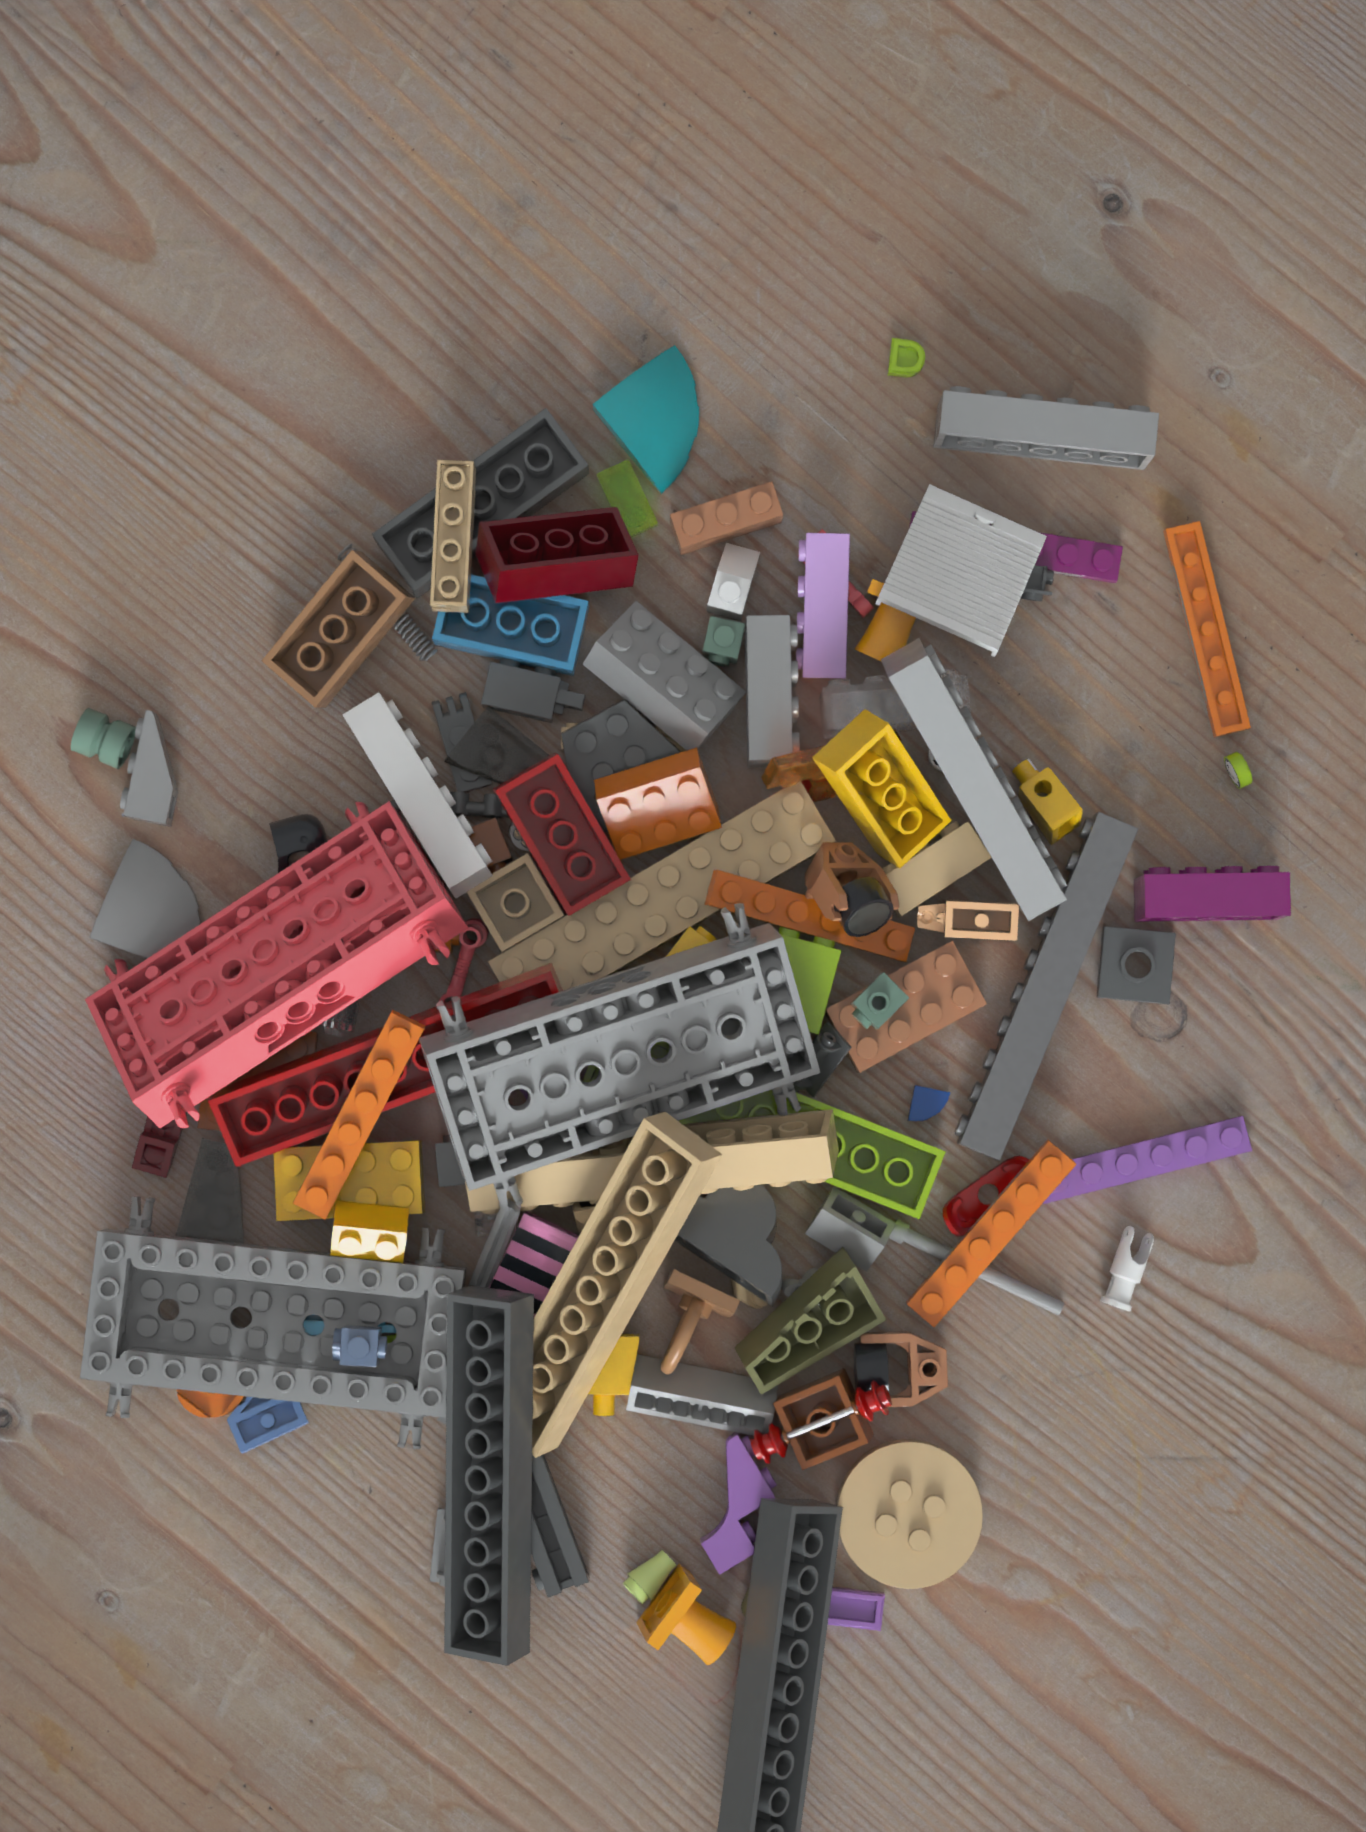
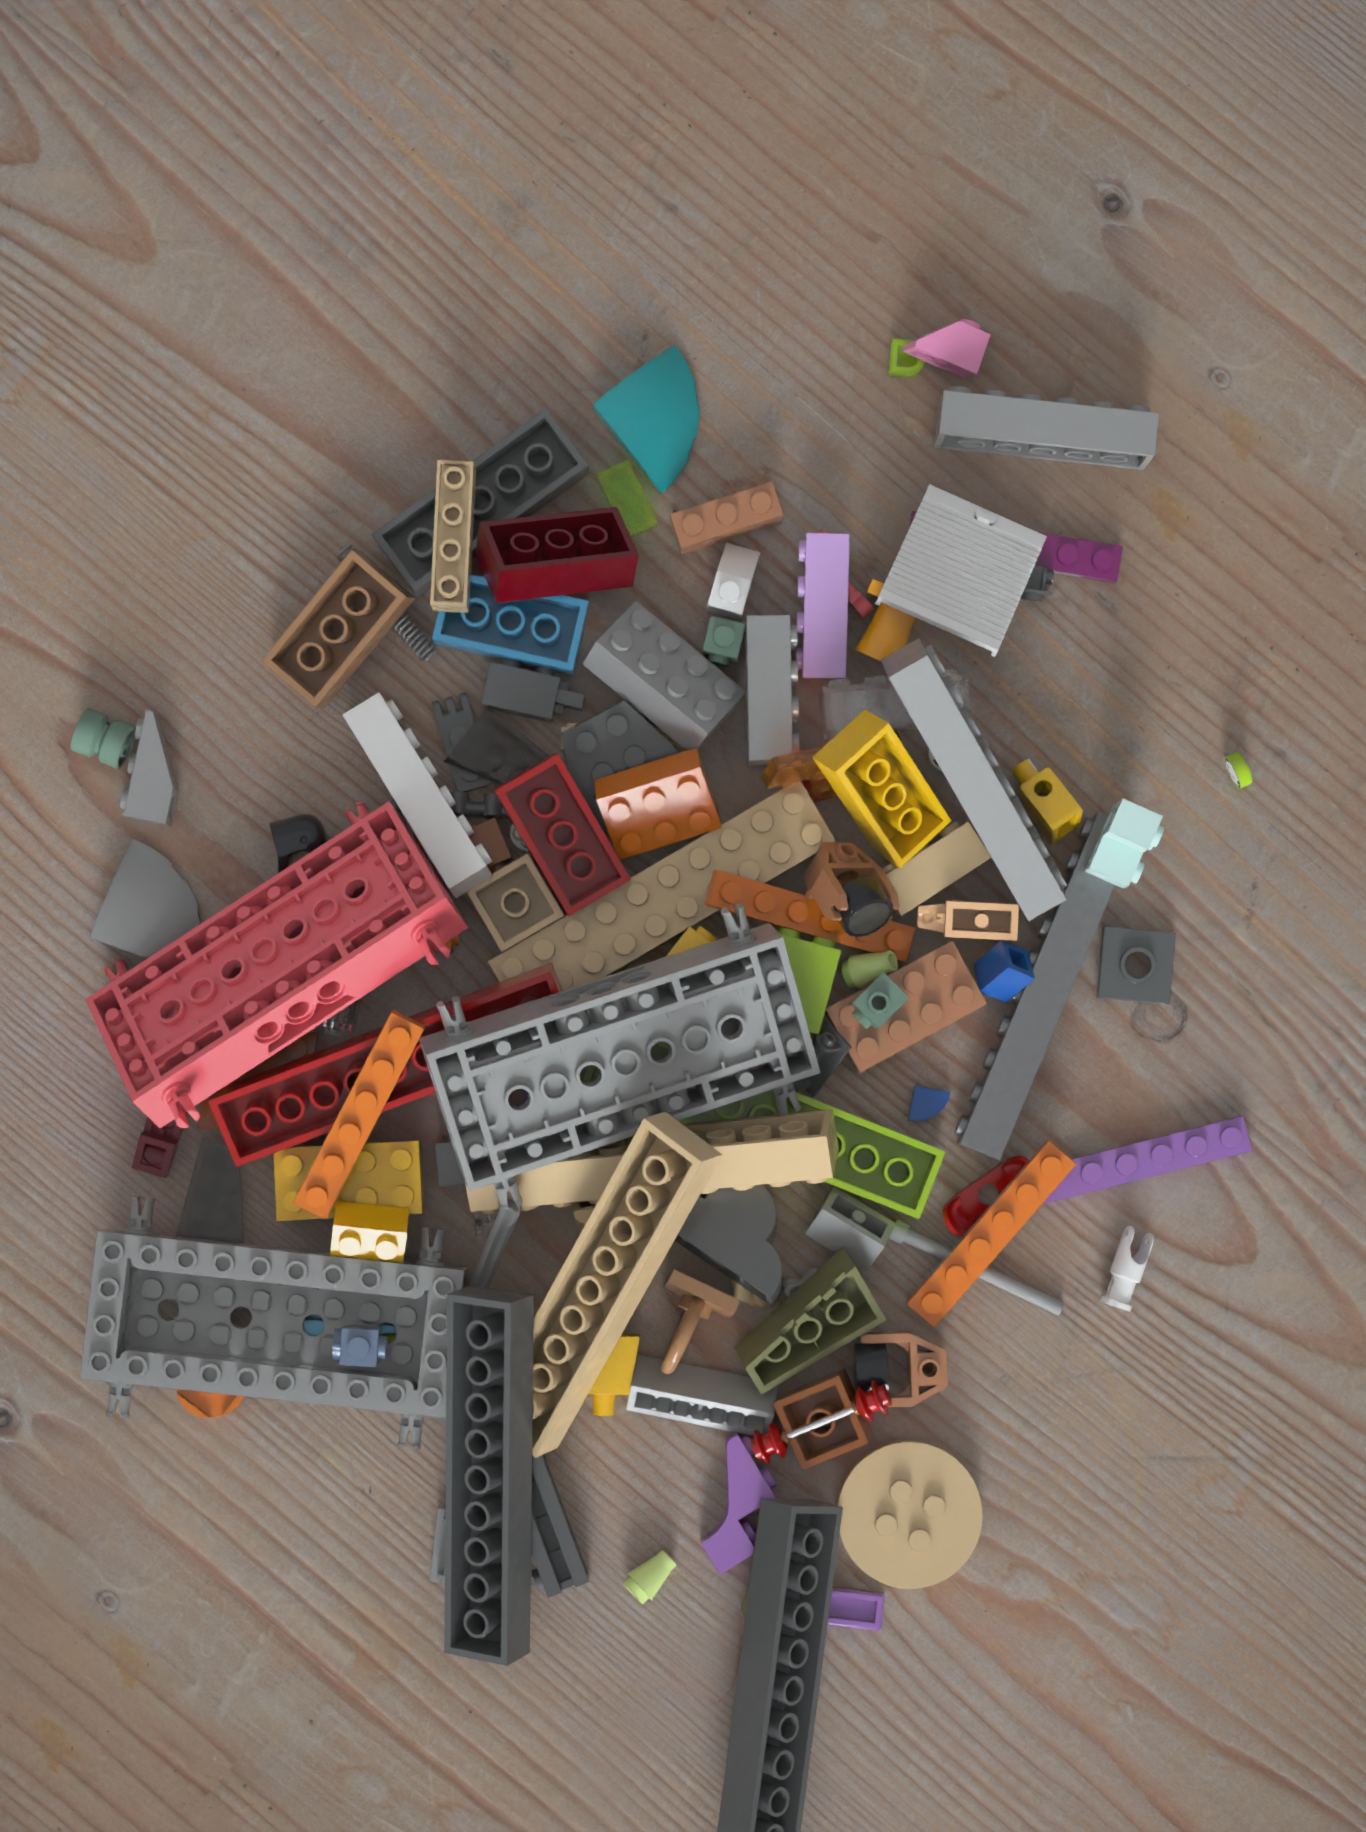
(264, 1420): medium blue wing -> none
(465, 956): coral brick -> none
(534, 1257): slope -> none
(679, 1613): light orange plant -> none
(863, 969): none -> yellowish green cone
(953, 347): none -> bright pink slope
(1004, 971): none -> blue brick
(1122, 842): none -> light aqua brick
(1207, 629): orange plate -> none
(1212, 896): magenta brick -> none

